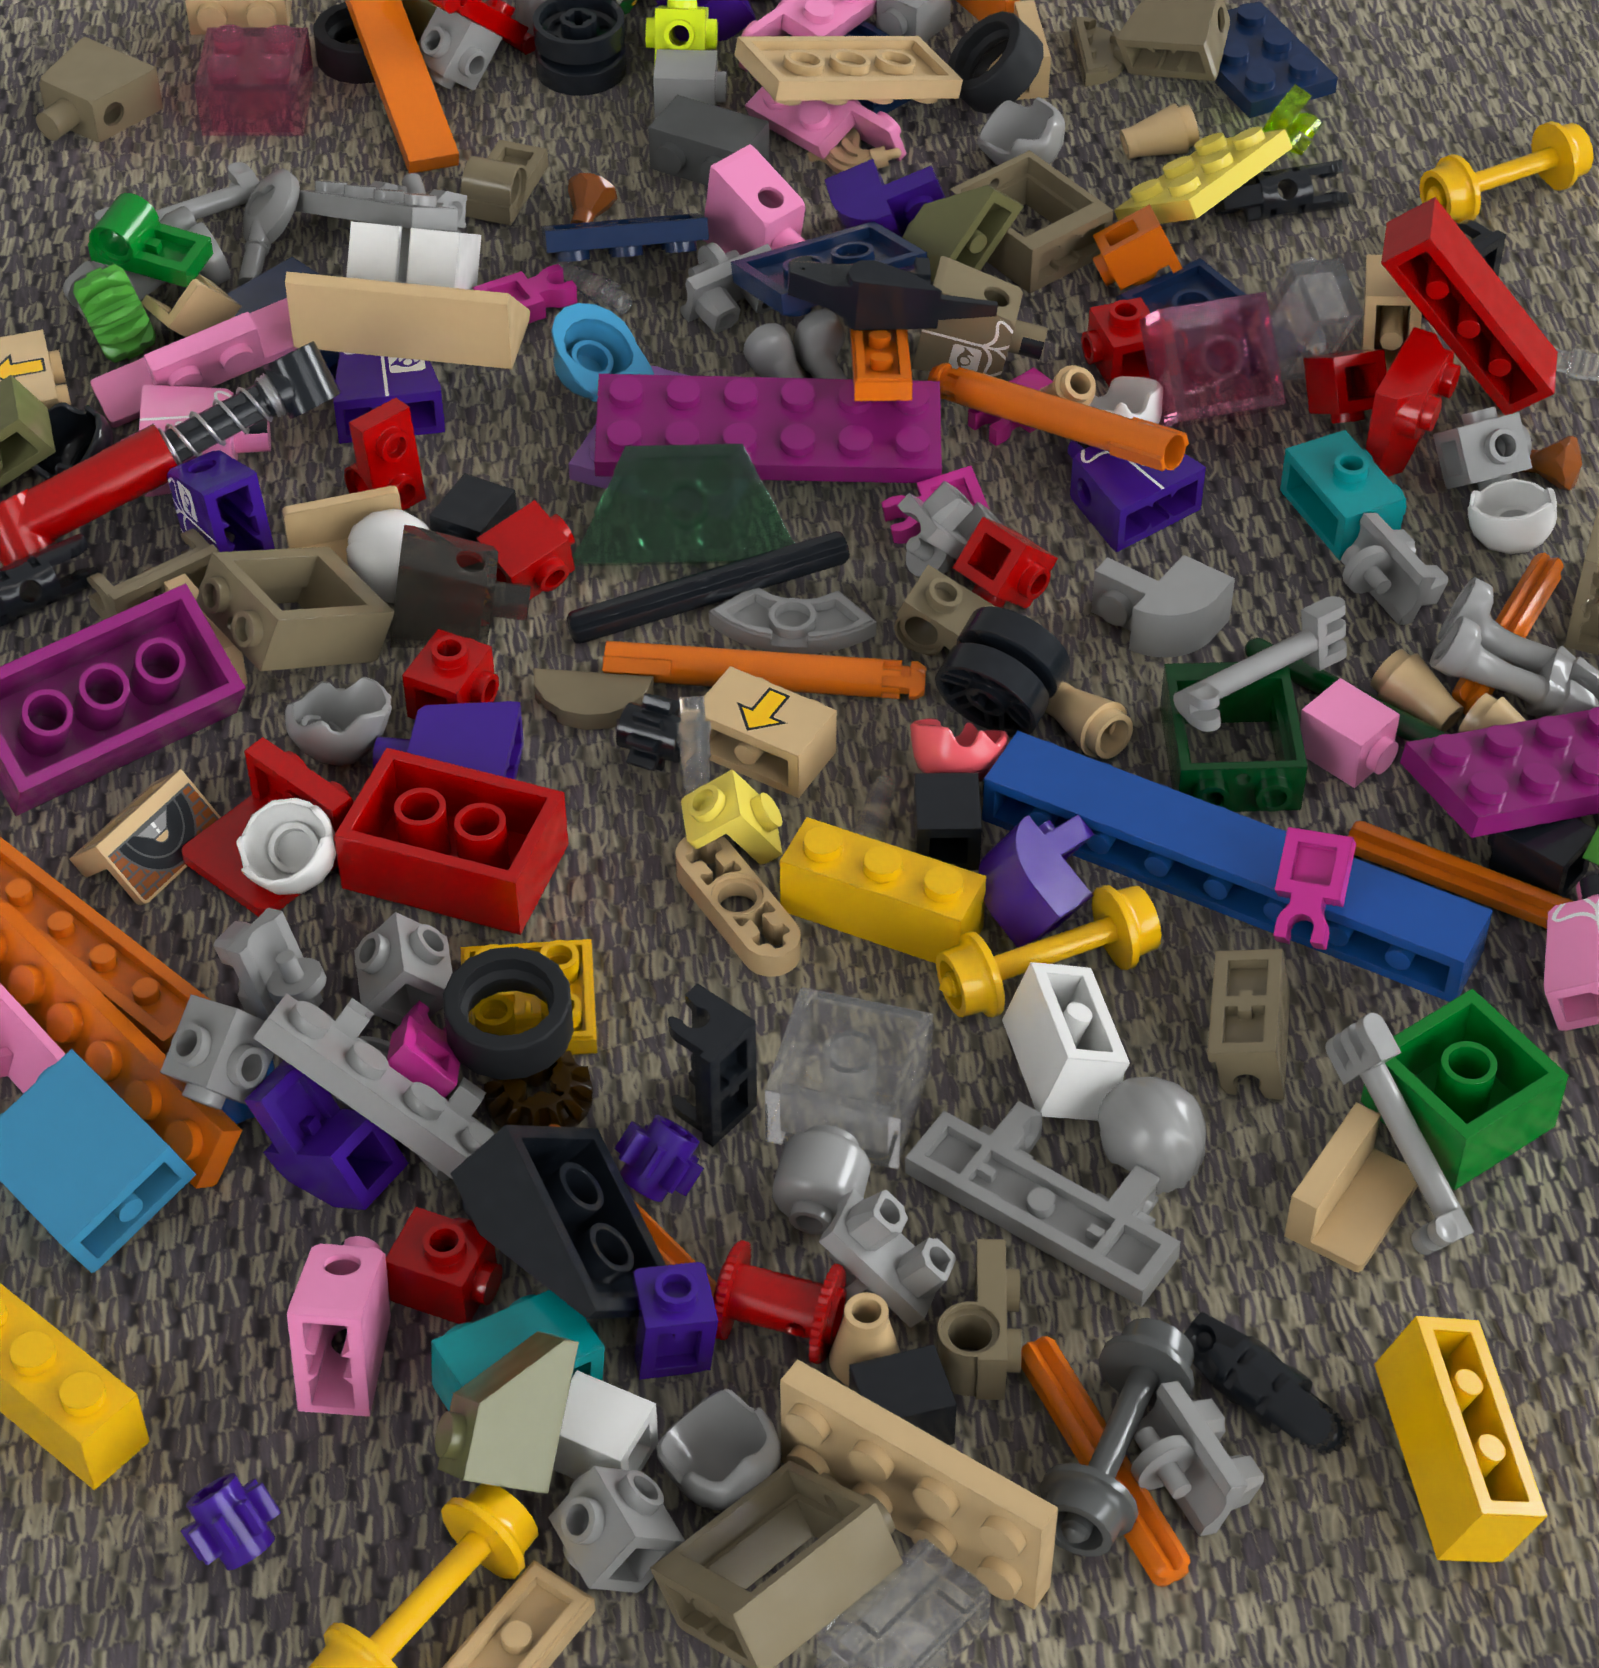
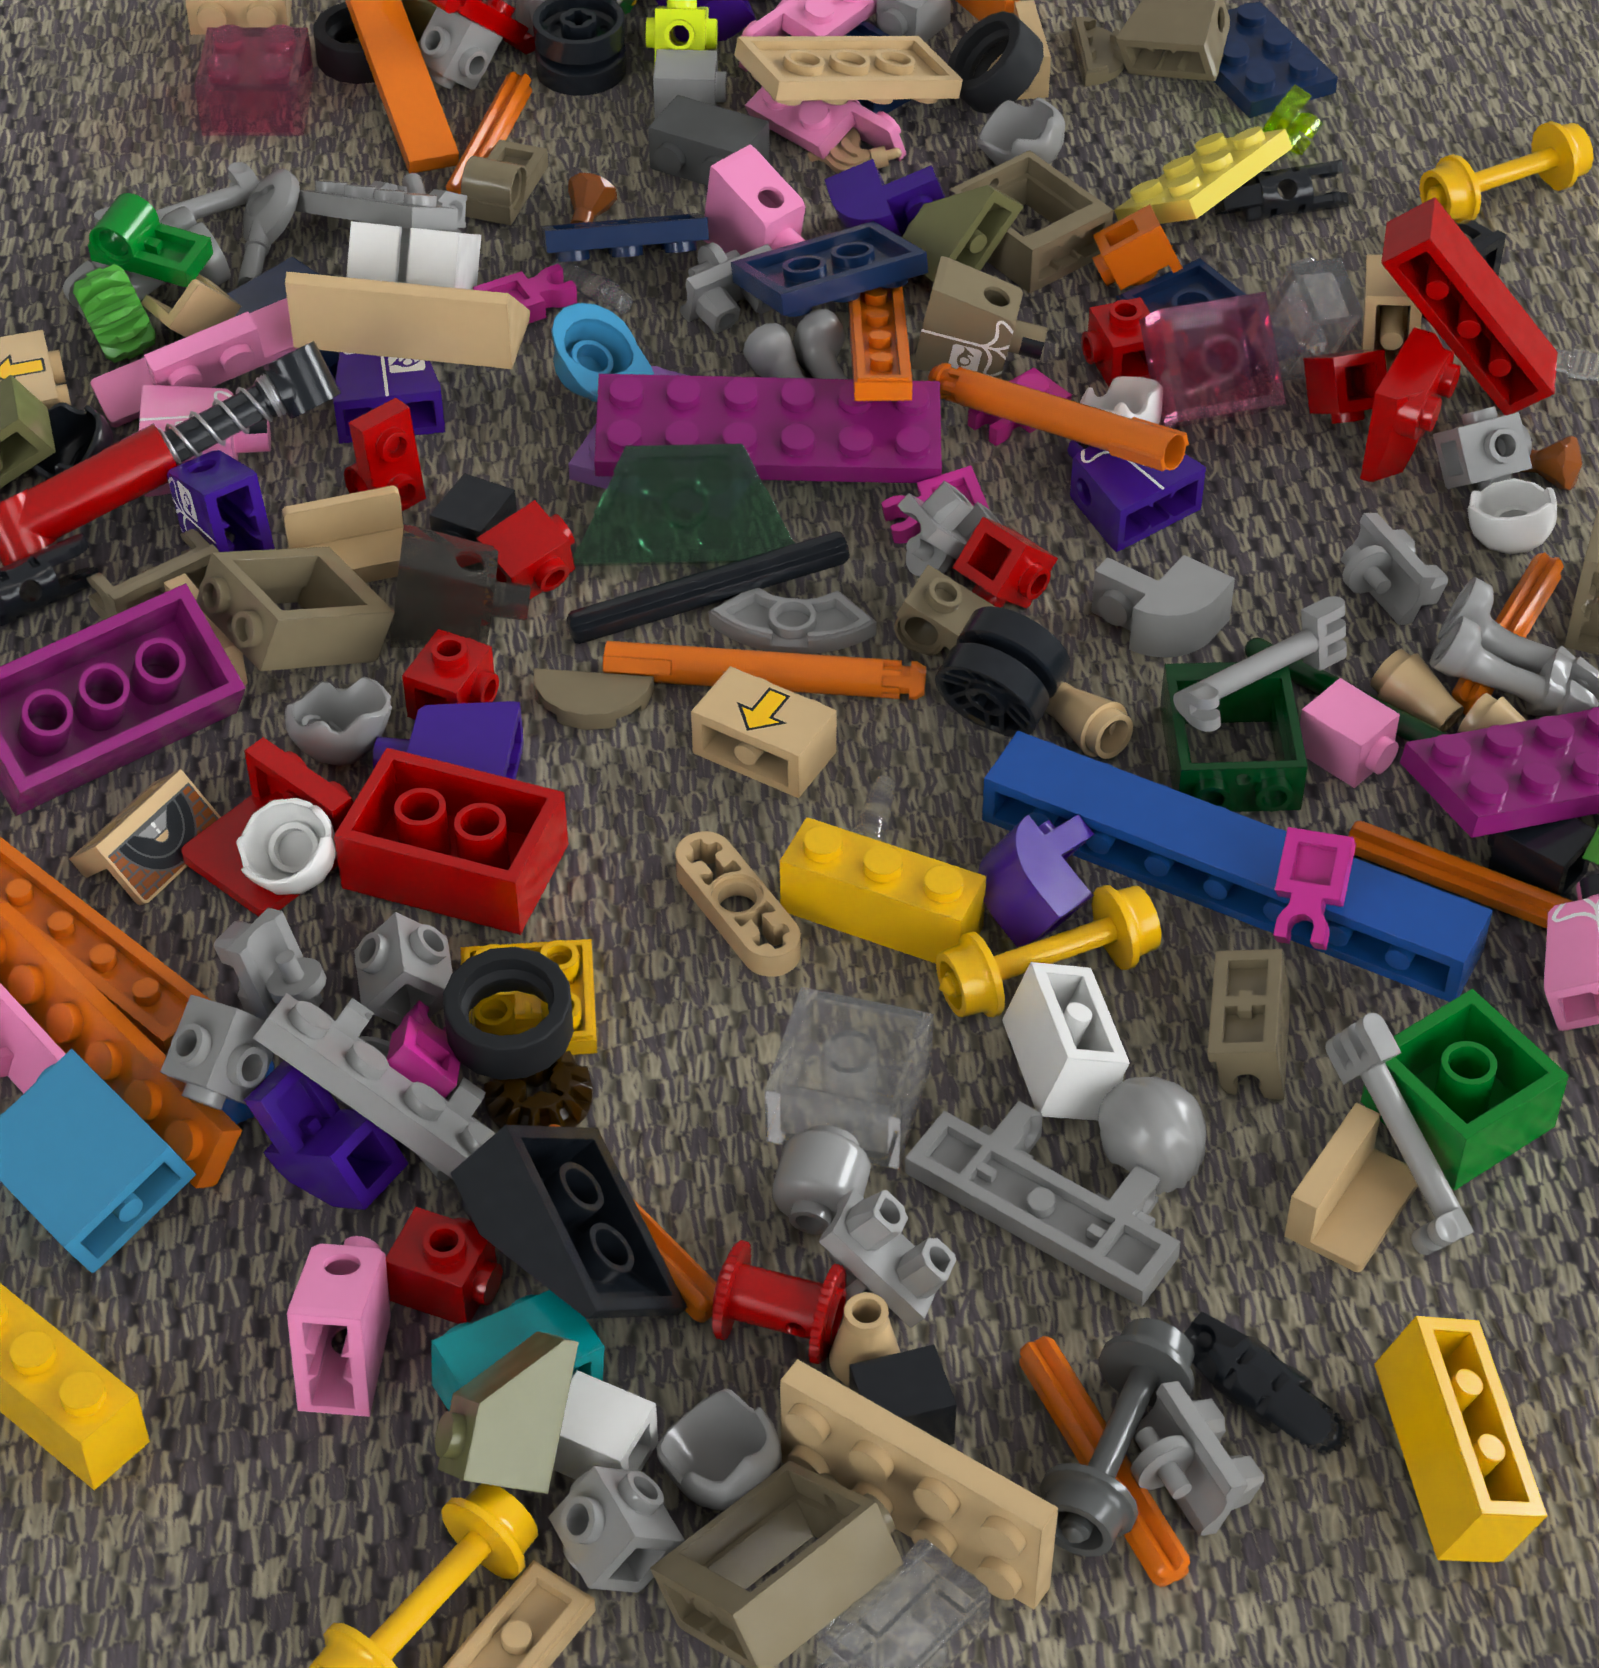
(96, 92): dark tan torso -> none
(230, 1521): dark purple gear -> none
(376, 549): white hair -> none
(495, 124): none -> orange axle
(650, 732): black gear -> none
(659, 1158): dark purple gear -> none
(674, 1320): dark purple bracket -> none
(694, 743): clear animal -> none
(721, 1064): black hinge -> none
(734, 809): light yellow bracket -> none
(880, 295): black animal -> none
(948, 818): black brick -> none
(969, 752): coral hair -> none
(983, 1327): dark tan plate -> none
(1073, 384): tan pin -> none
(1162, 133): tan cone -> none
(1334, 485): teal brick -> none

